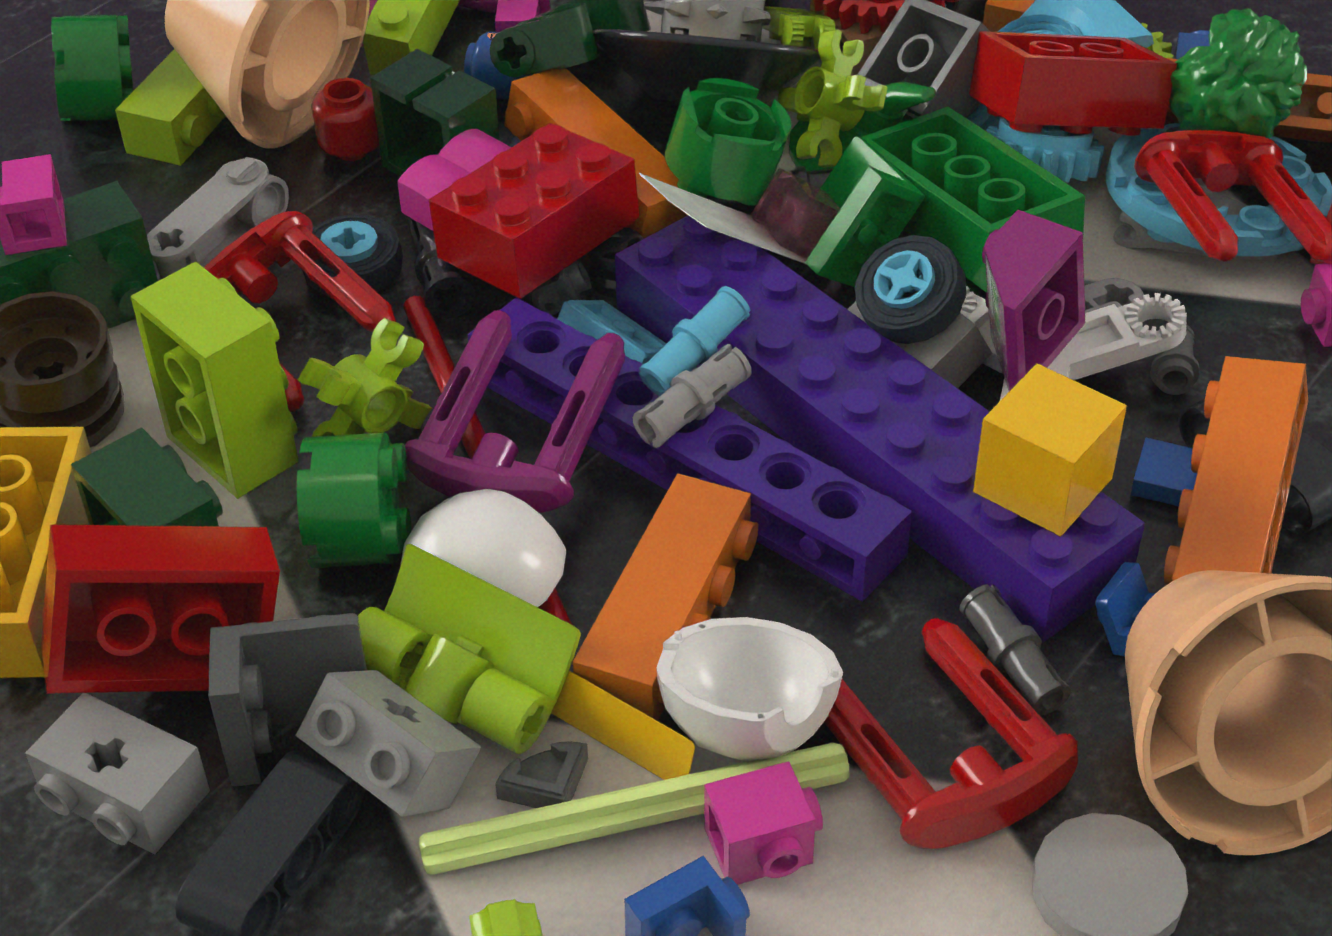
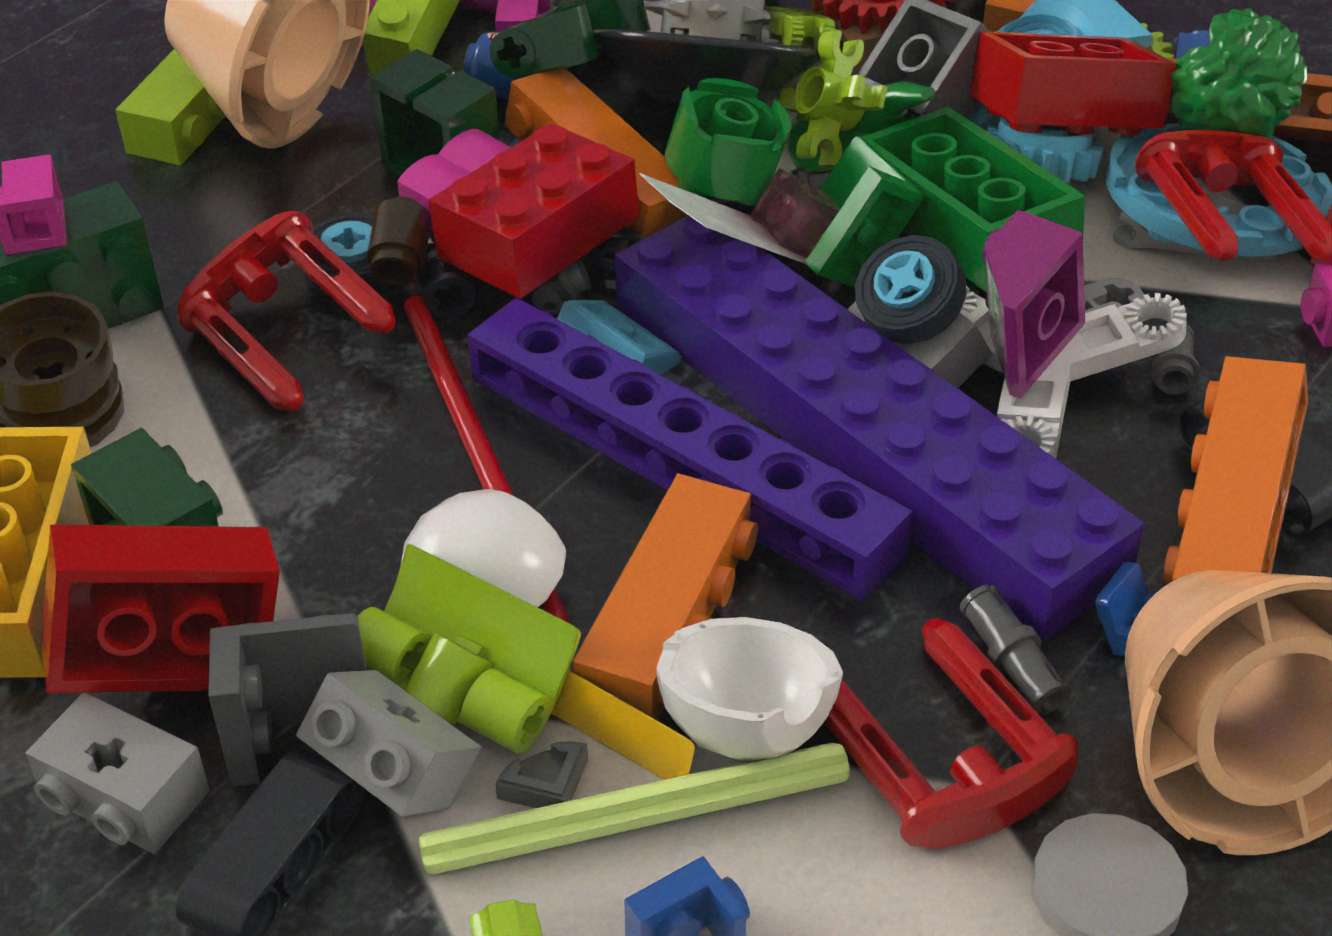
(91, 66): green brick -> none
(216, 215): light grey piece -> none
(217, 377): lime brick -> none
(345, 119): red head -> none
(353, 500): green brick -> none
(367, 387): lime pin -> none
(398, 240): none -> dark brown brick
(493, 467): magenta piece -> none
(692, 395): light grey pin -> none
(695, 339): medium azure pin -> none
(761, 823): dark pink brick -> none
(1048, 448): yellow head -> none
(1163, 472): blue tile -> none

